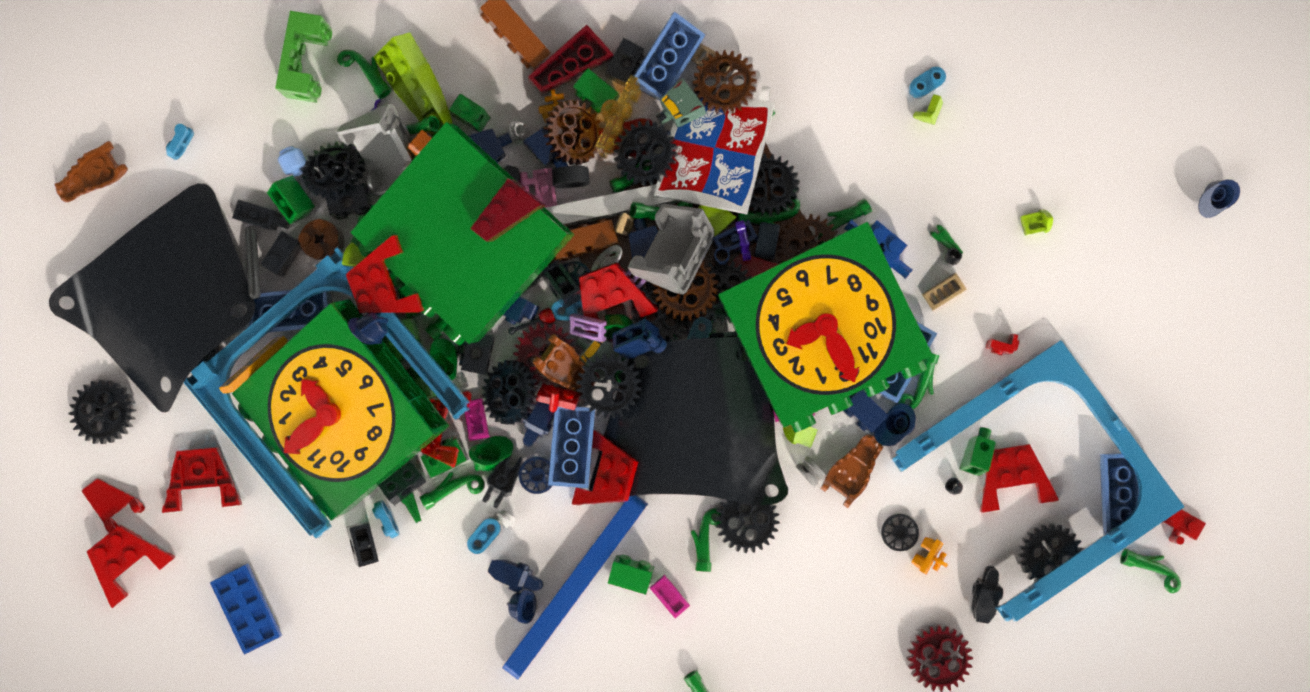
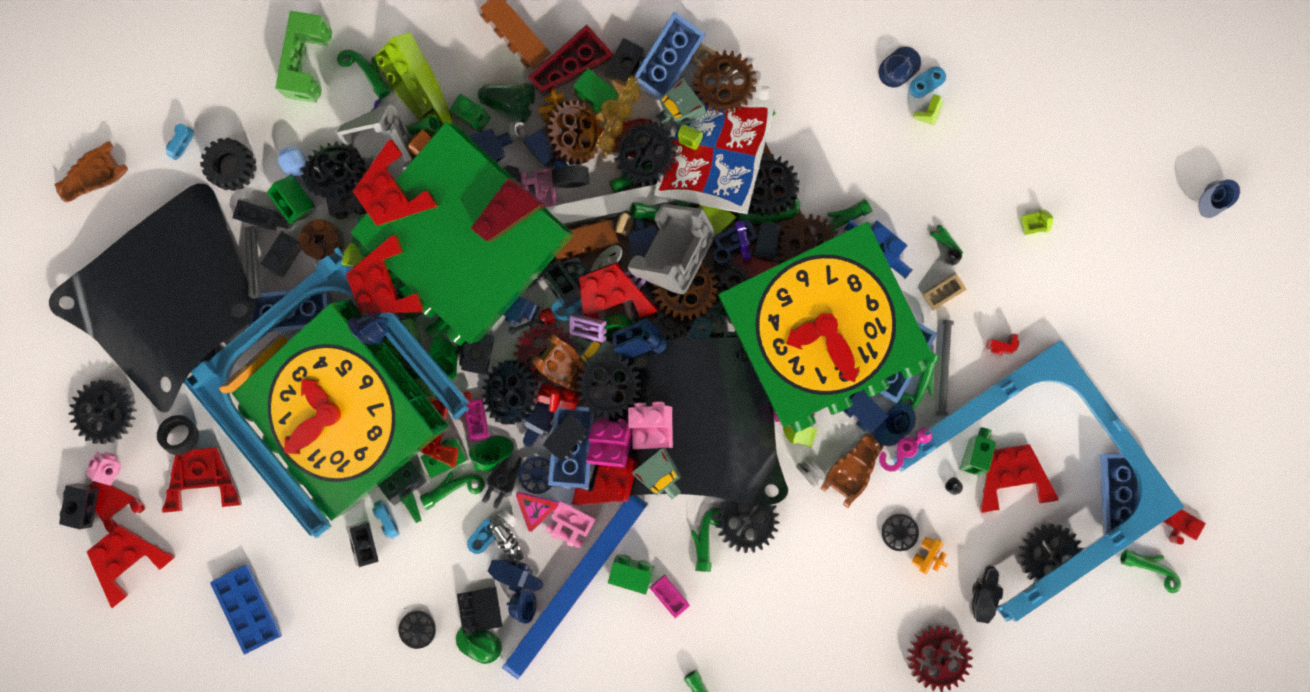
(78, 506): none -> black brick
(103, 468): none -> bright pink brick
(169, 424): none -> black tyre
(214, 157): none -> black tyre
(383, 196): none -> red wing
(417, 629): none -> black wheel
(479, 610): none -> black hinge
(480, 646): none -> green piece
(506, 540): none -> dark grey hinge
(509, 99): none -> clear green cone
(535, 509): none -> piece
(565, 438): none -> black brick
(573, 519): none -> bright pink plate
(609, 442): none -> dark pink plate
(651, 425): none -> bright pink plate
(659, 474): none -> sand green torso
(689, 136): none -> lime brick
(899, 67): none -> dark blue piece
(907, 448): none -> dark pink piece
(945, 367): none -> dark grey bar

